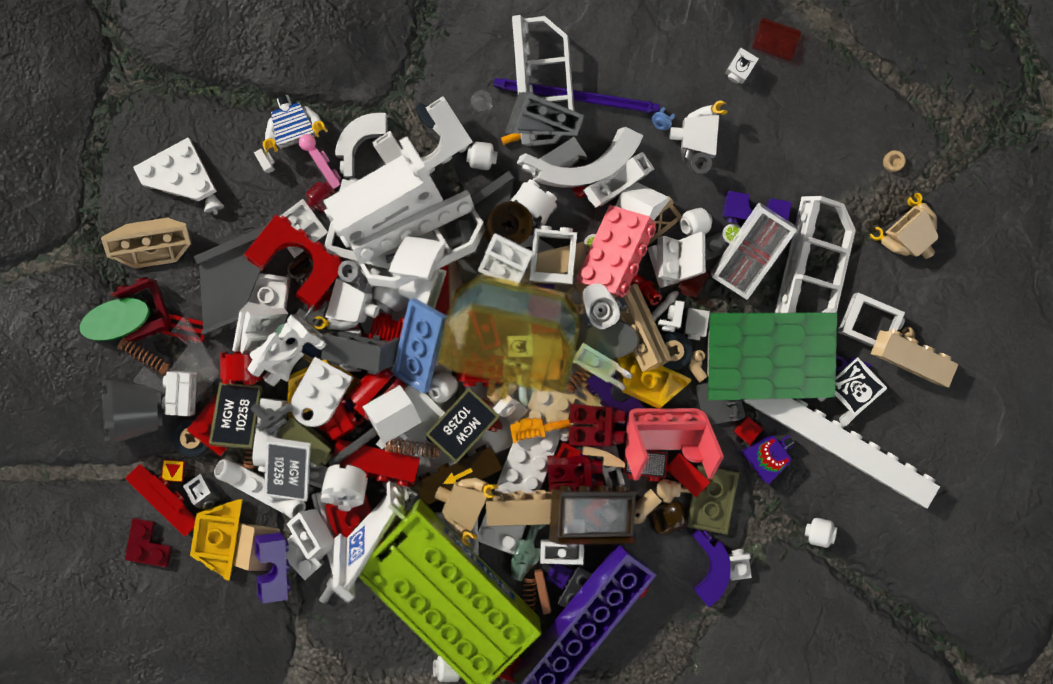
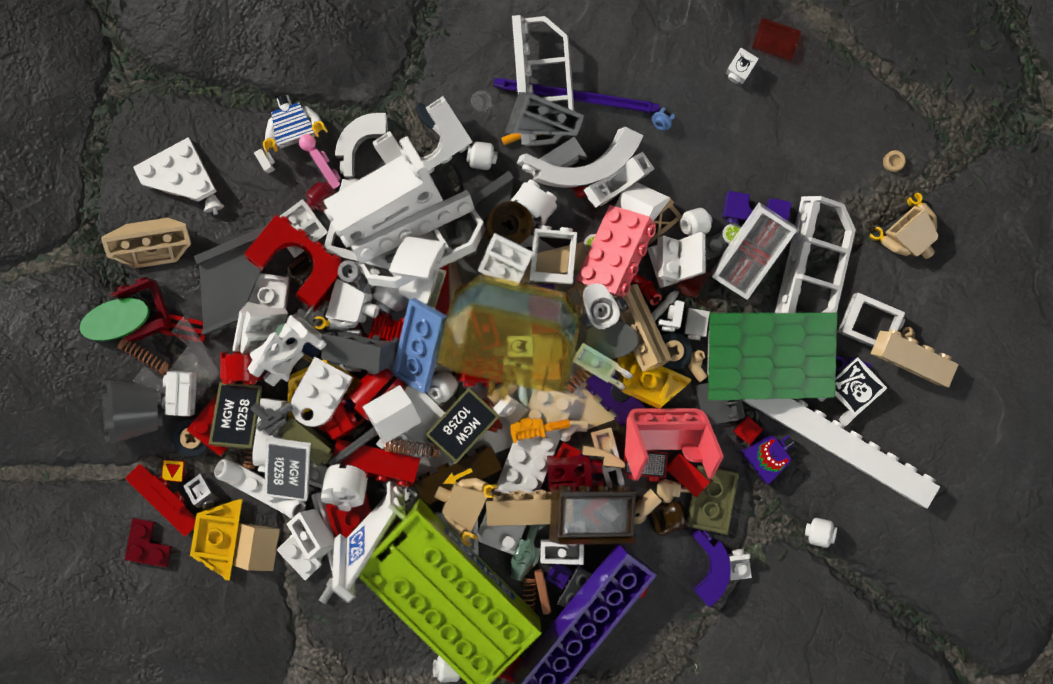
(274, 584): arch -> none
(603, 425): dark red hips -> none
(699, 137): white torso -> none

